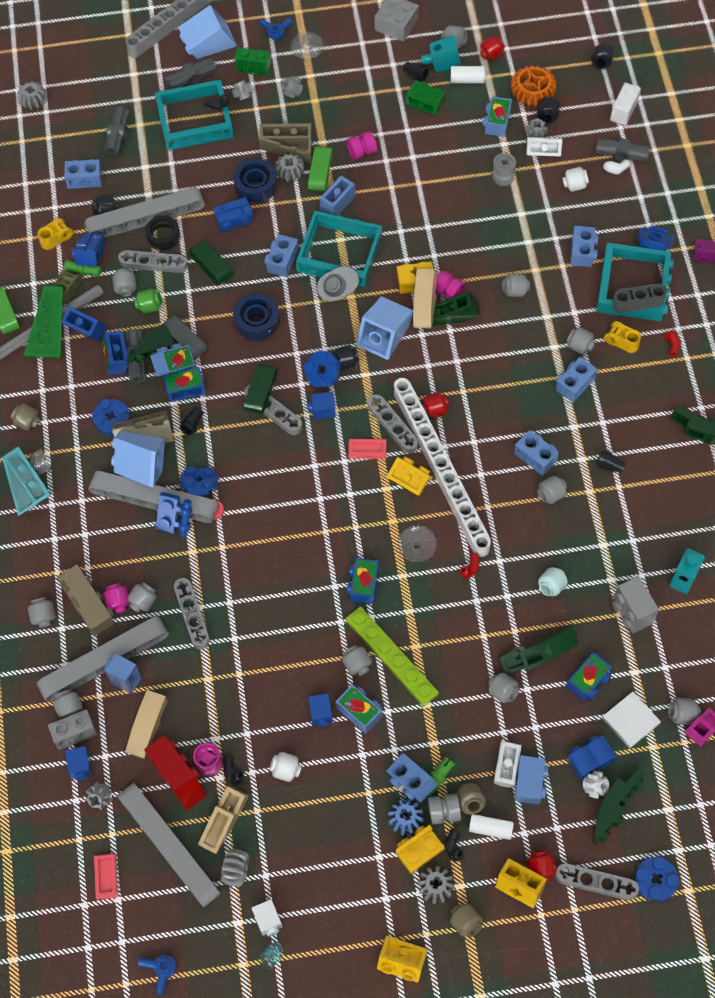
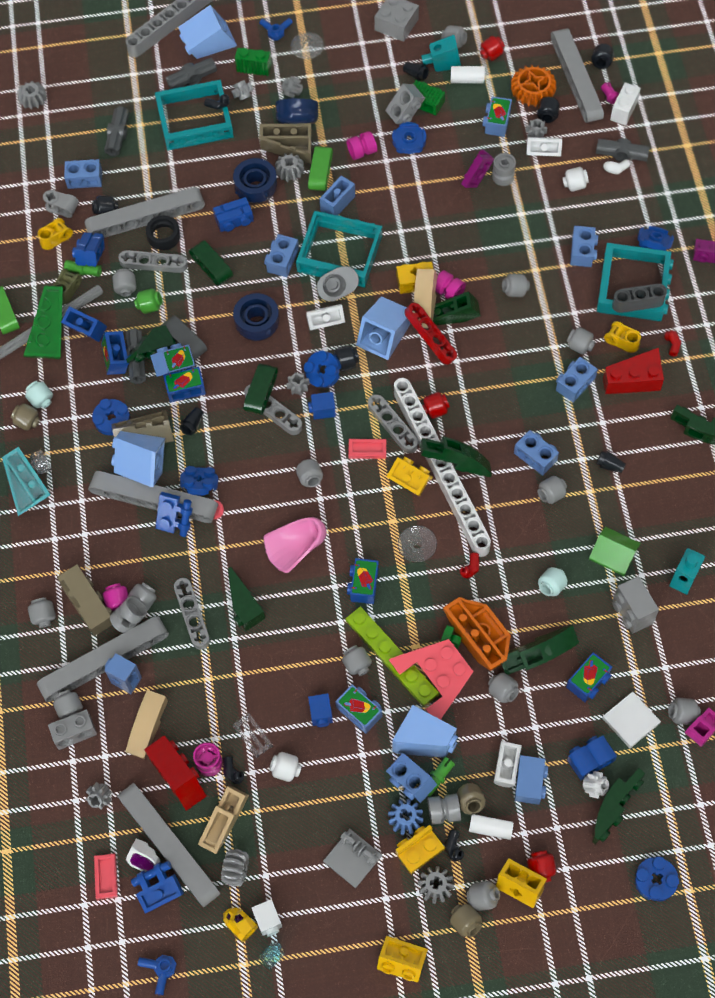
(39, 395): none -> light aqua head
(61, 203): none -> light grey piece
(79, 763): blue brick -> none
(128, 614): none -> light grey wheel
(142, 856): none -> white rock
(159, 893): none -> blue plate
(239, 923): none -> yellow rock
(245, 607): none -> dark green slope
(262, 749): none -> clear tile
(293, 542): none -> bright pink hair
(296, 111): none -> dark blue piece
(297, 383): none -> light grey gear
(309, 473): none -> light grey head
(325, 317): none -> white brick
(352, 858): none -> light grey hinge
(400, 141): none -> blue plate
(405, 103): none -> light grey brick
(424, 735): none -> light blue slope
(428, 335): none -> red beam
(444, 669): none -> coral wing
(449, 634): none -> green tile
(463, 456): none -> dark green slope
(477, 169): none -> magenta bracket
(479, 631): none -> orange wedge
(483, 896): none -> light grey head
(577, 75): none -> light grey beam
(597, 878): light grey beam -> none
(610, 93): none -> dark pink pin
(614, 551): none -> bright green slope
(635, 374): none -> red wedge

